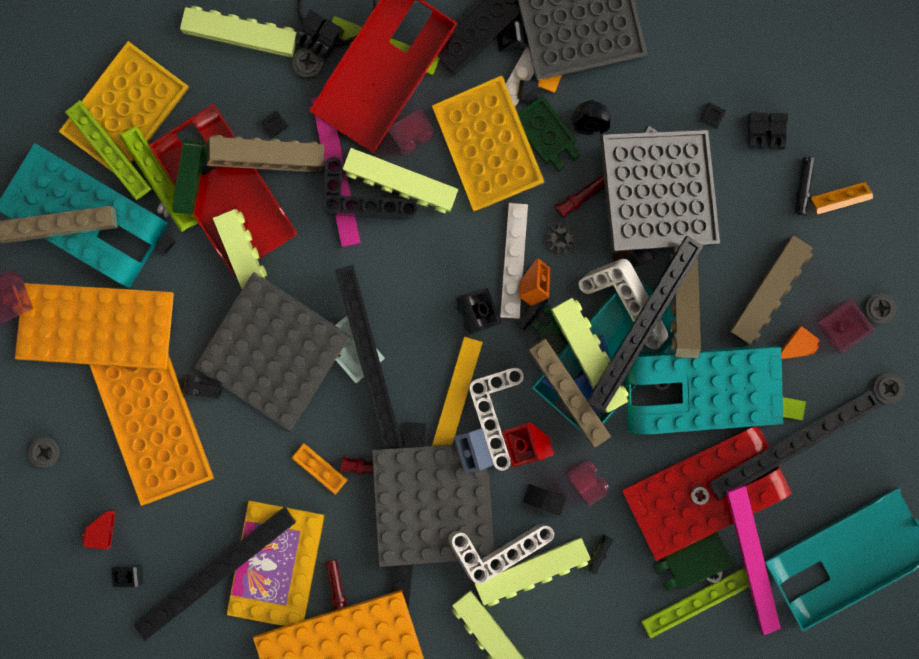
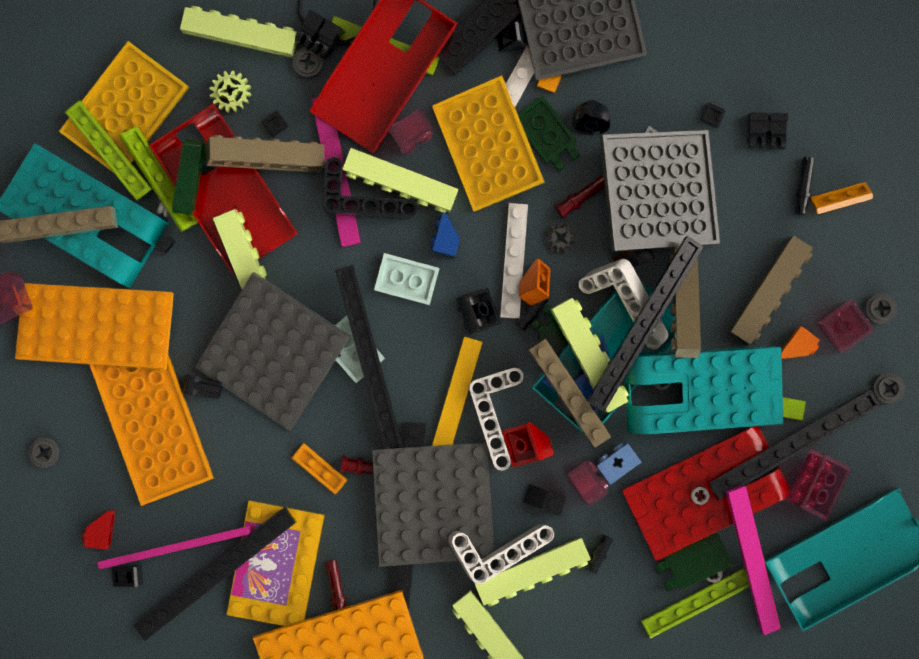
(174, 547): none -> dark pink tile
(223, 92): none -> yellowish green gear
(406, 279): none -> light aqua plate
(447, 239): none -> blue slope
(473, 451): sand blue brick -> none
(527, 90): black tile -> none
(613, 473): none -> medium blue brick
(818, 484): none -> clear pink brick

